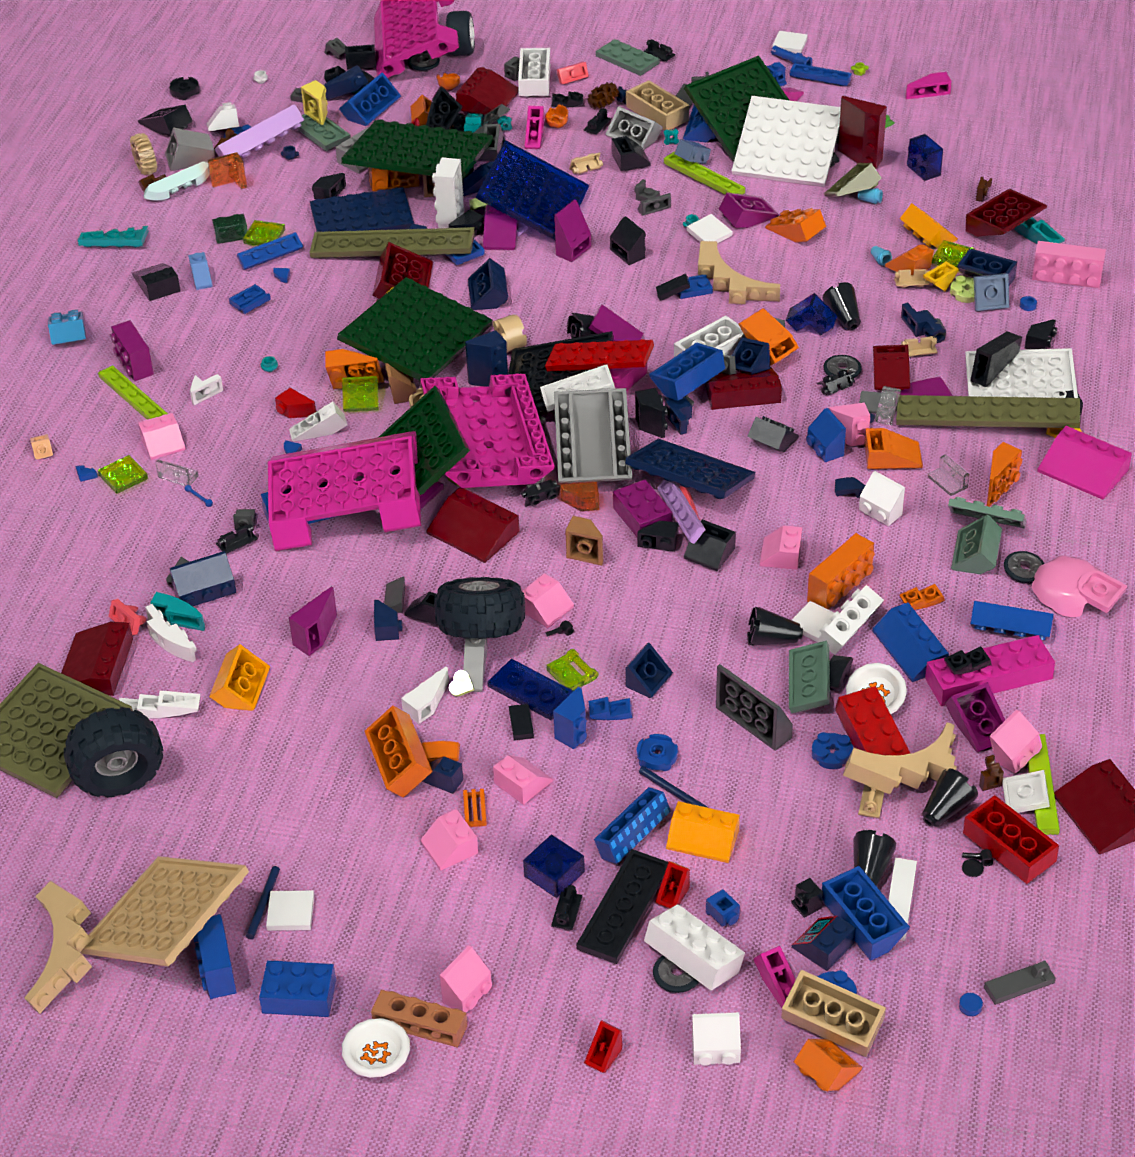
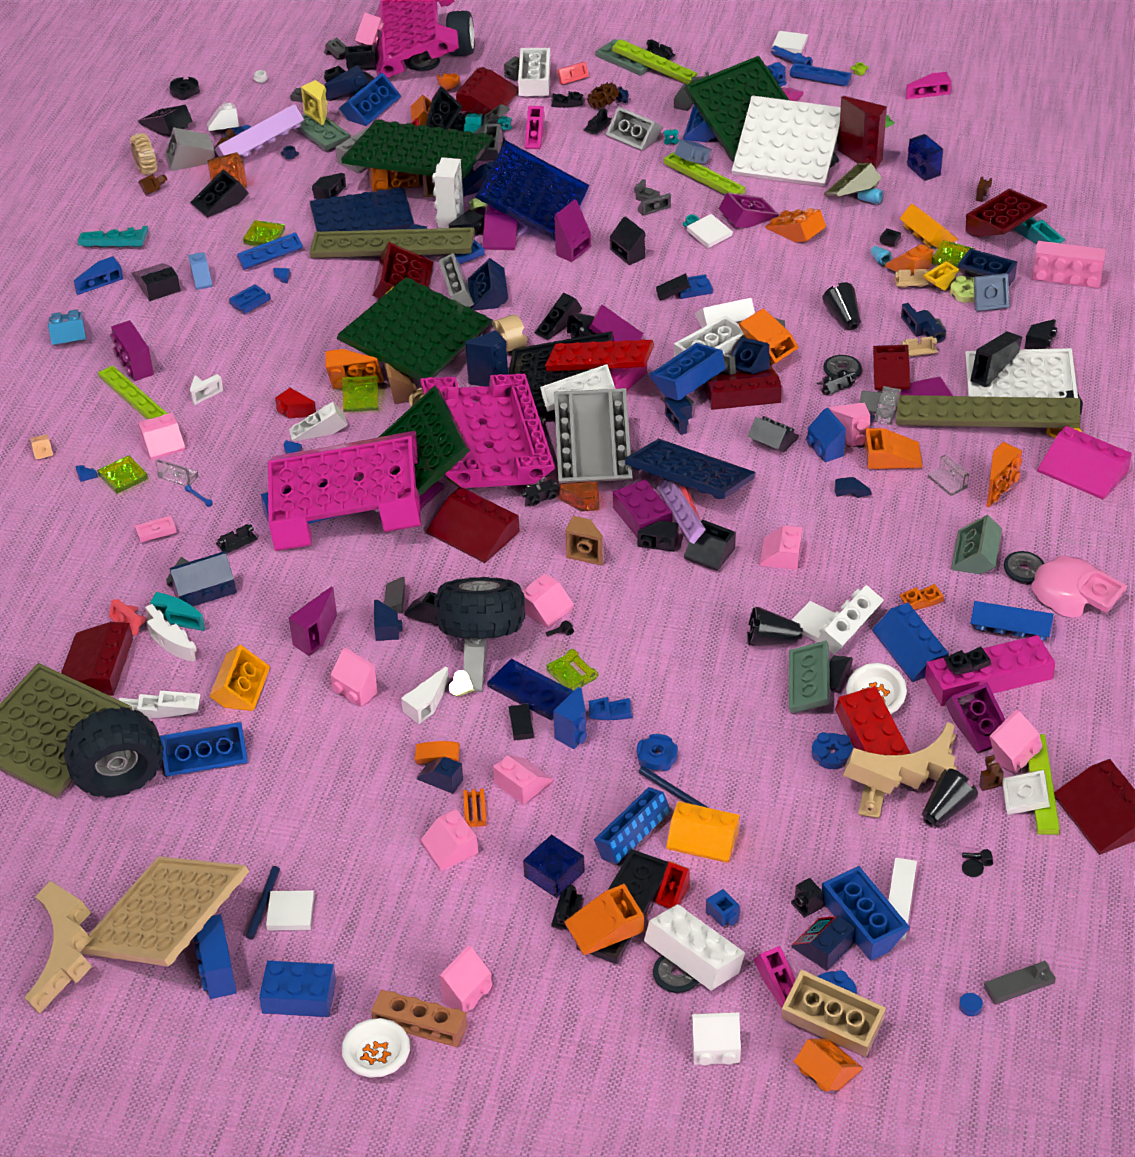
(99, 275): none -> blue slope
(155, 529): none -> bright pink plate
(160, 190): light aqua brick -> none
(203, 748): none -> blue slope
(219, 194): none -> black slope
(229, 228): clear green brick -> none
(243, 517): dark grey bracket -> none
(269, 364): teal plate -> none
(354, 678): none -> bright pink slope
(369, 30): none -> bright pink slope
(398, 751): orange brick -> none
(456, 280): none -> light grey brick
(557, 116): orange hair -> none
(557, 317): none -> black slope
(579, 164): tan hinge -> none
(604, 1047): red slope -> none
(606, 920): none -> orange slope
(628, 154): black slope -> none
(647, 672): dark blue slope -> none
(650, 412): black slope -> none
(653, 61): none -> lime plate
(657, 105): tan brick -> none
(726, 279): tan arch -> none
(735, 310): none -> white slope
(751, 709): dark grey slope -> none
(811, 312): clear blue brick -> none
(841, 571): orange brick -> none
(873, 853): black cone -> none
(882, 499): white slope -> none
(890, 237): none -> black plate
(996, 512): sand green plate -> none
(1011, 839): red brick -> none
(1028, 303): blue tile -> none

